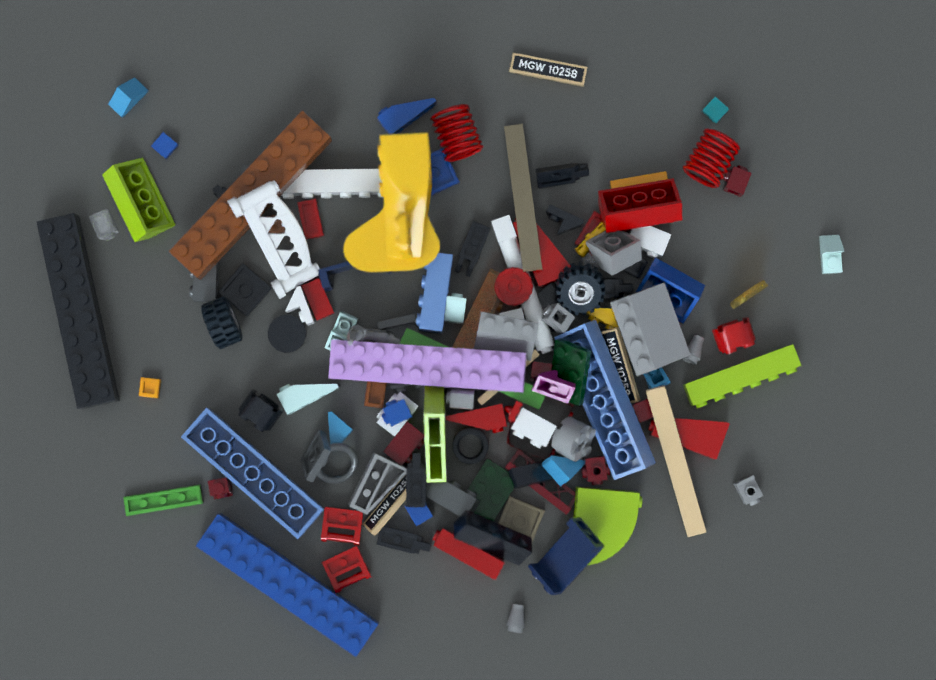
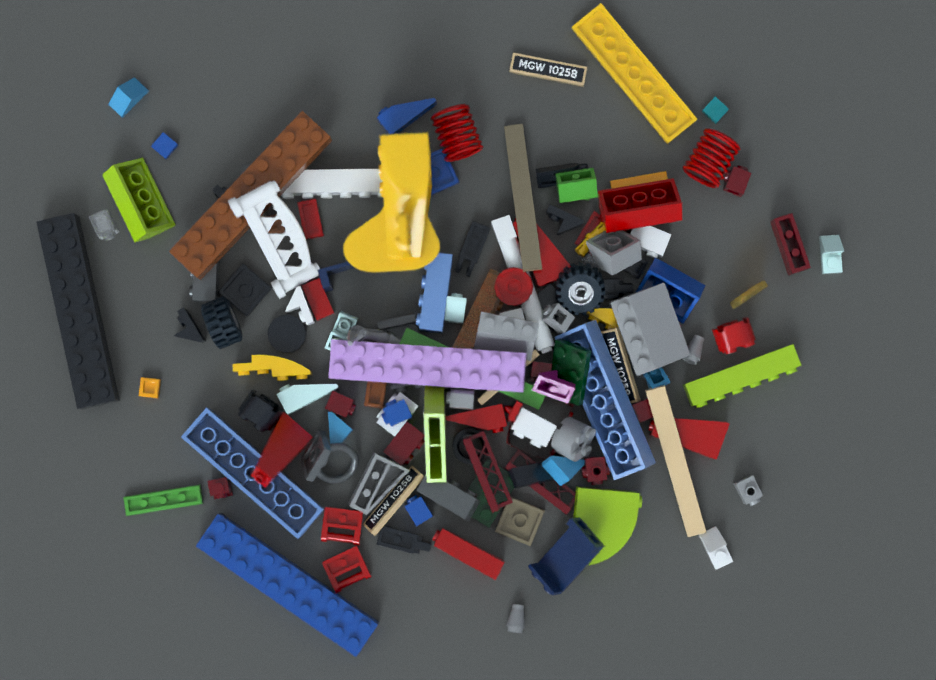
(192, 331): none -> black slope
(280, 367): none -> yellow slope
(280, 449): none -> red slope
(340, 404): none -> dark red brick
(416, 482): black hinge -> none
(480, 472): none -> dark red fence
(492, 537): black brick -> none
(576, 185): none -> bright green brick
(634, 73): none -> yellow plate
(716, 547): none -> white slope
(790, 244): none -> dark red brick

